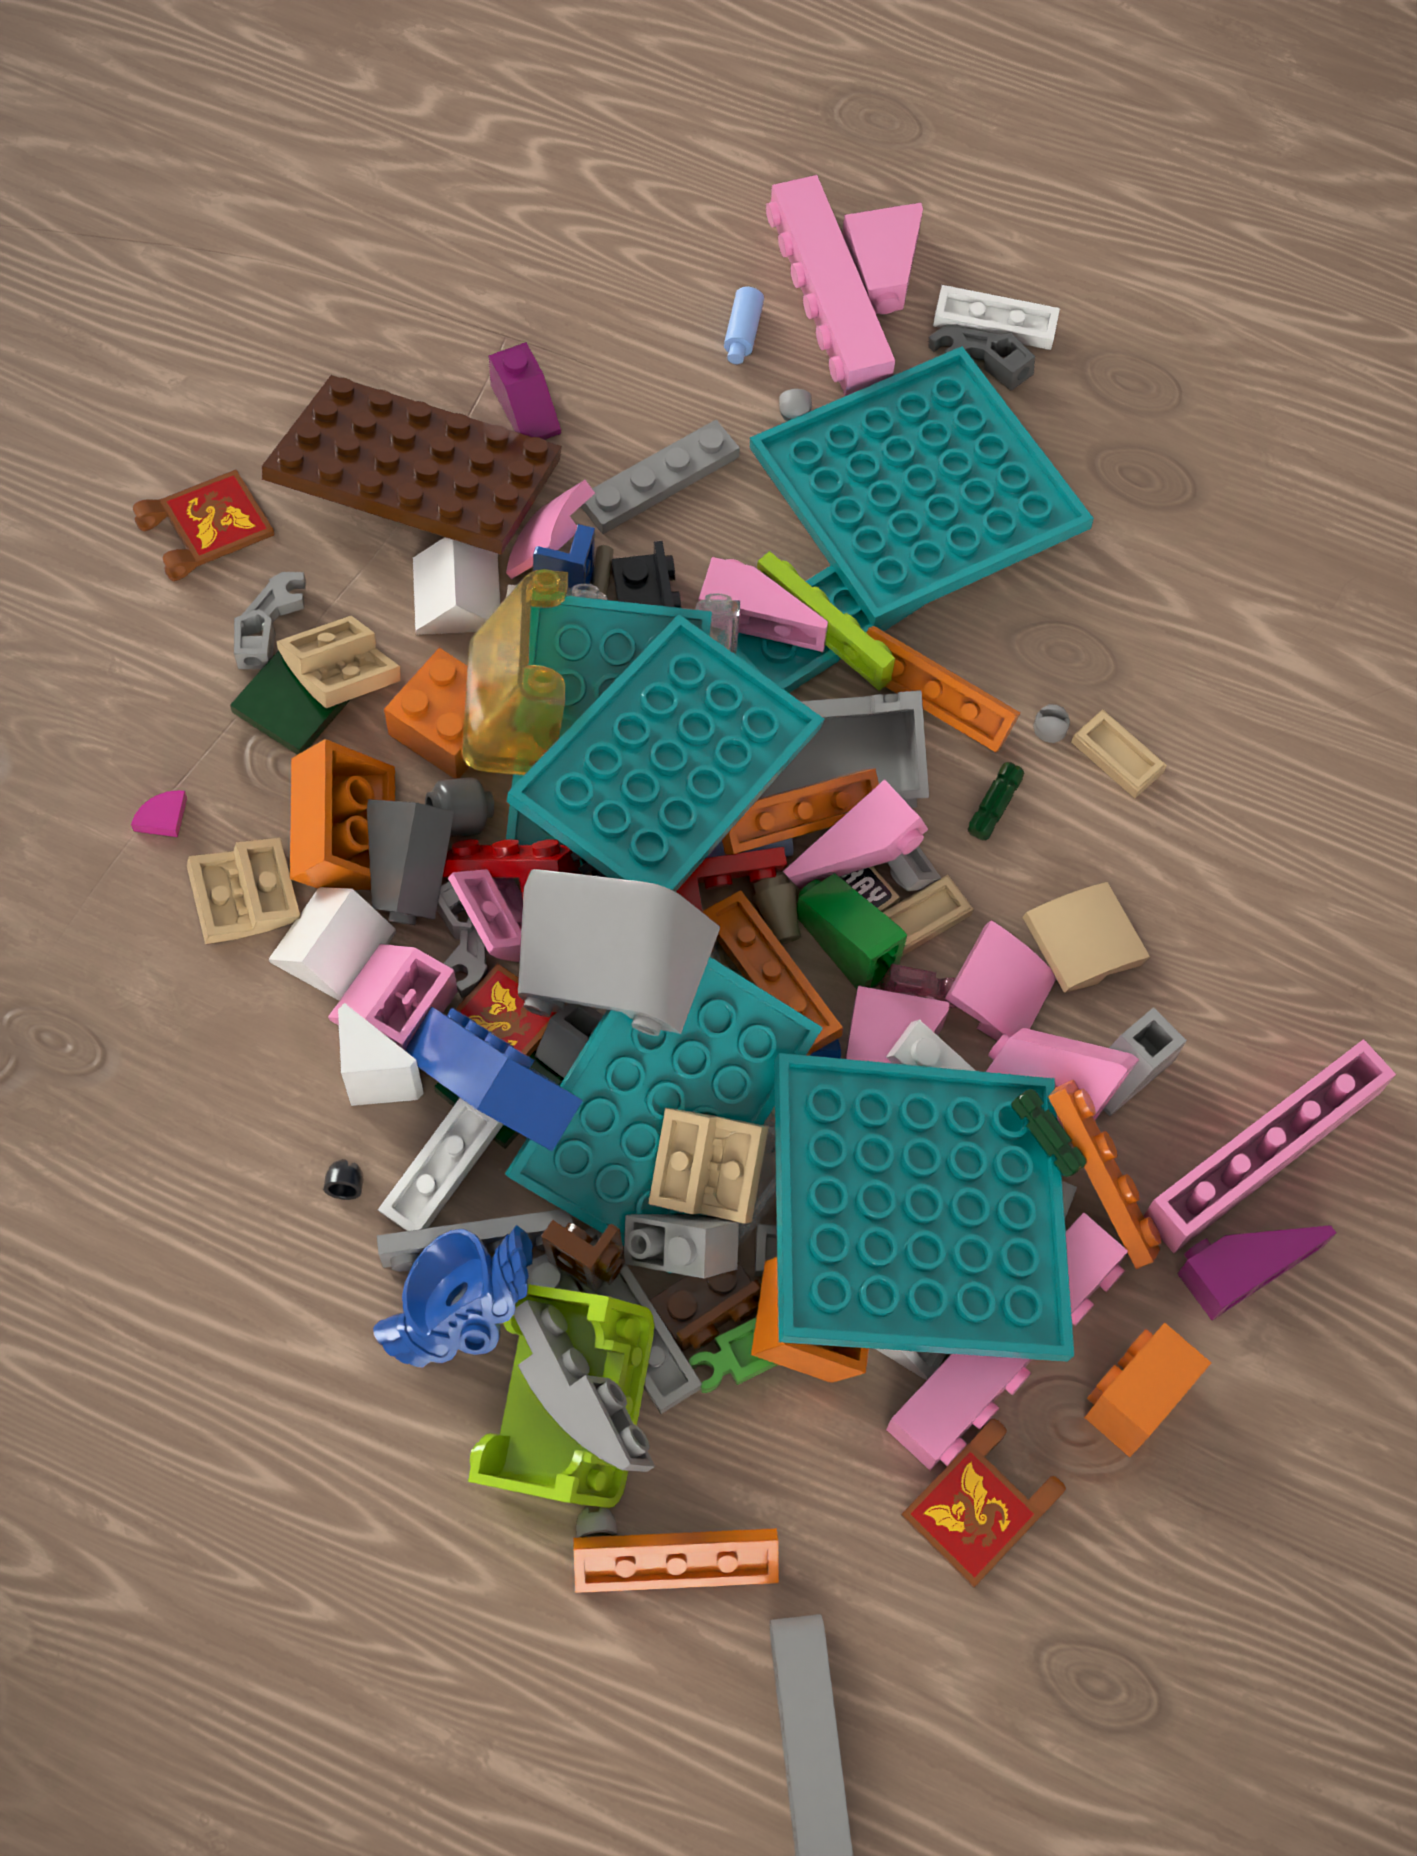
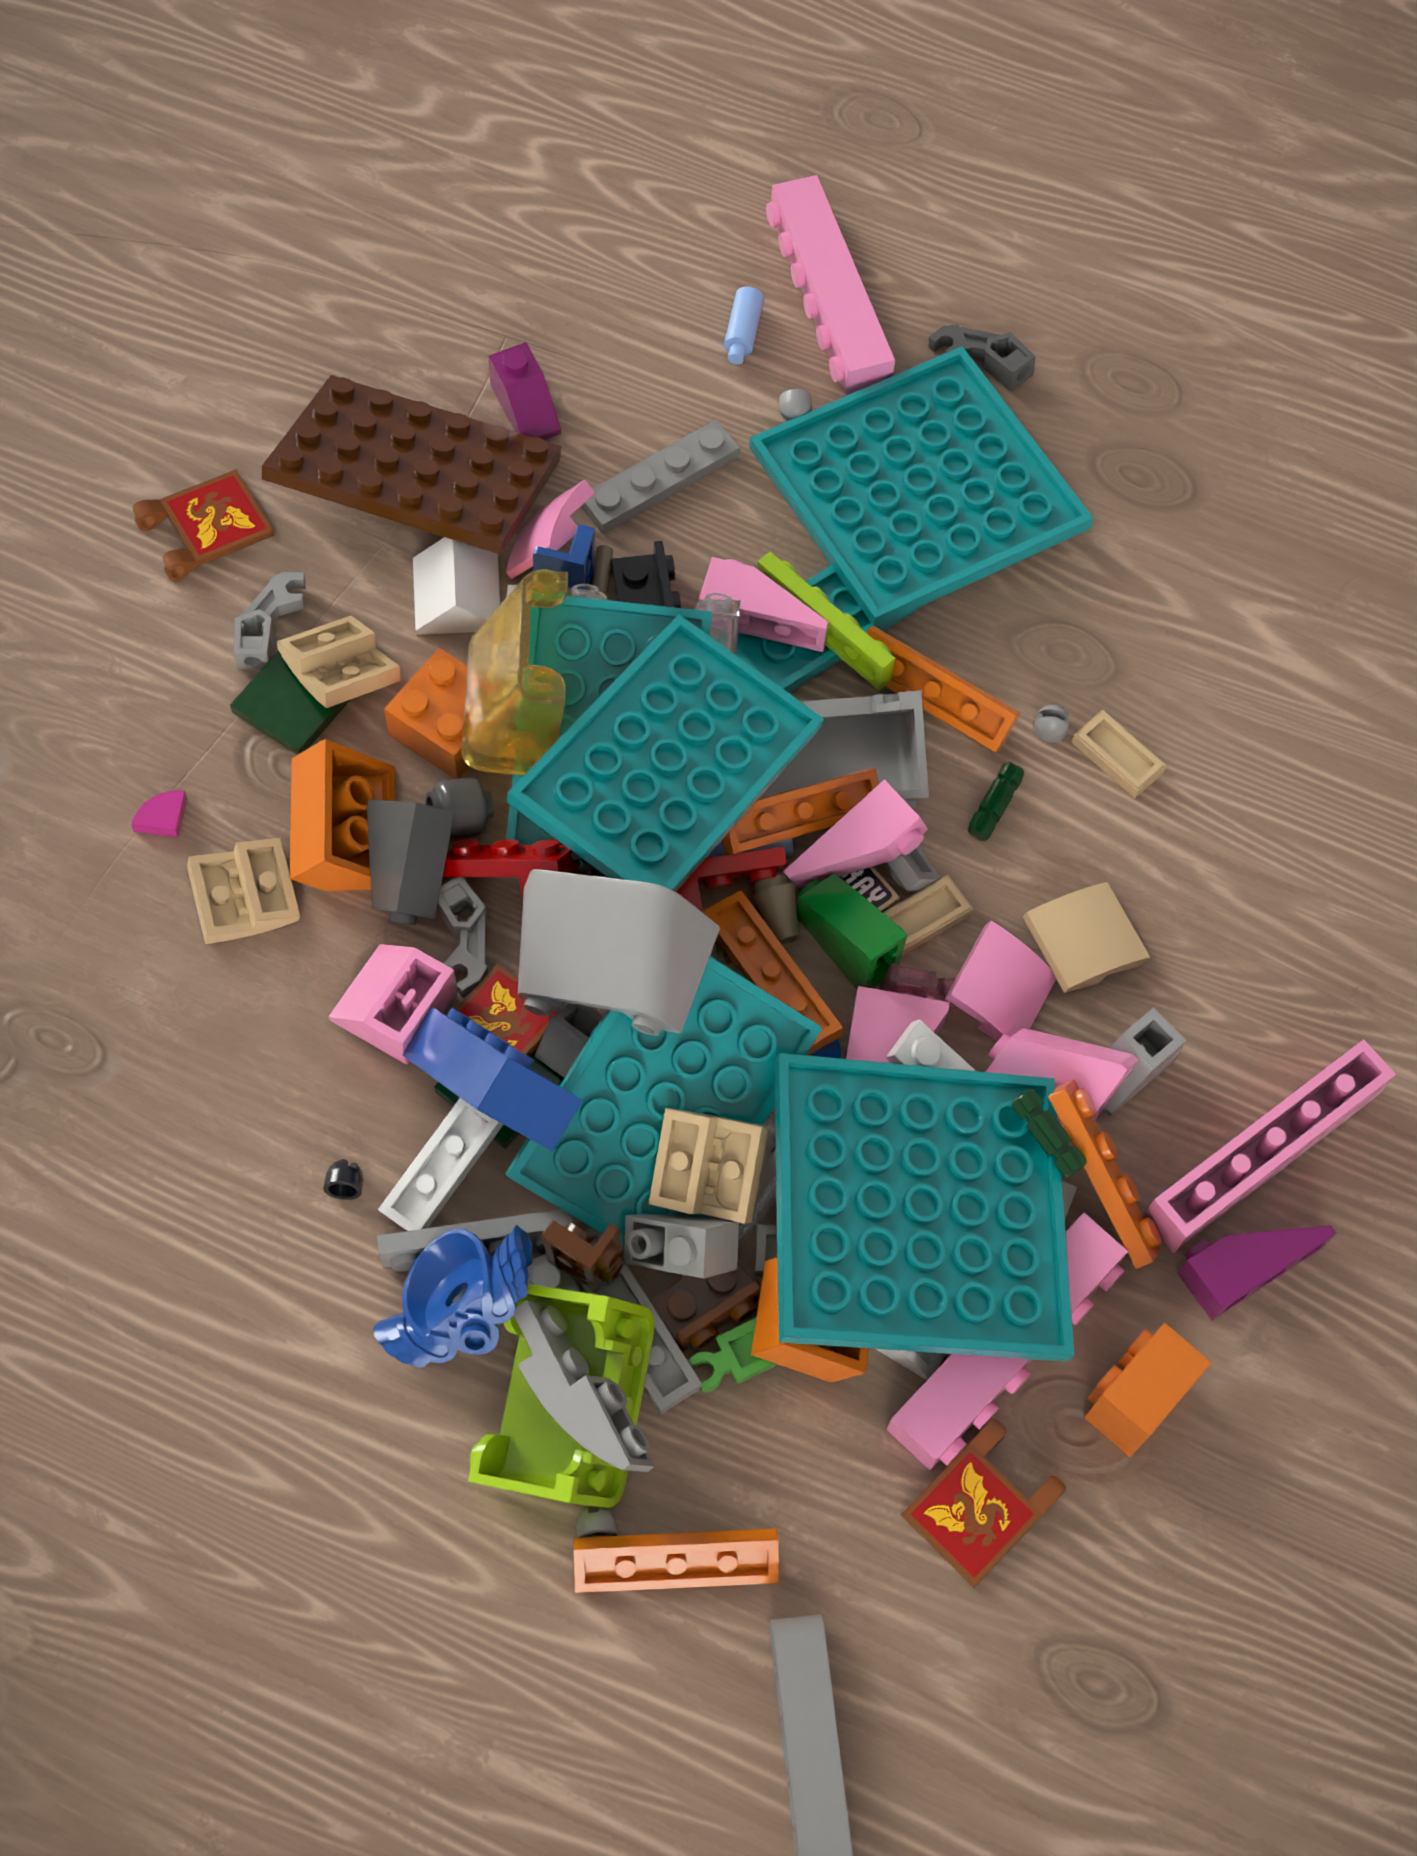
(332, 940): white slope -> none
(373, 1064): white slope -> none
(494, 910): bright pink slope -> none
(884, 252): bright pink slope -> none
(1027, 321): white plate -> none

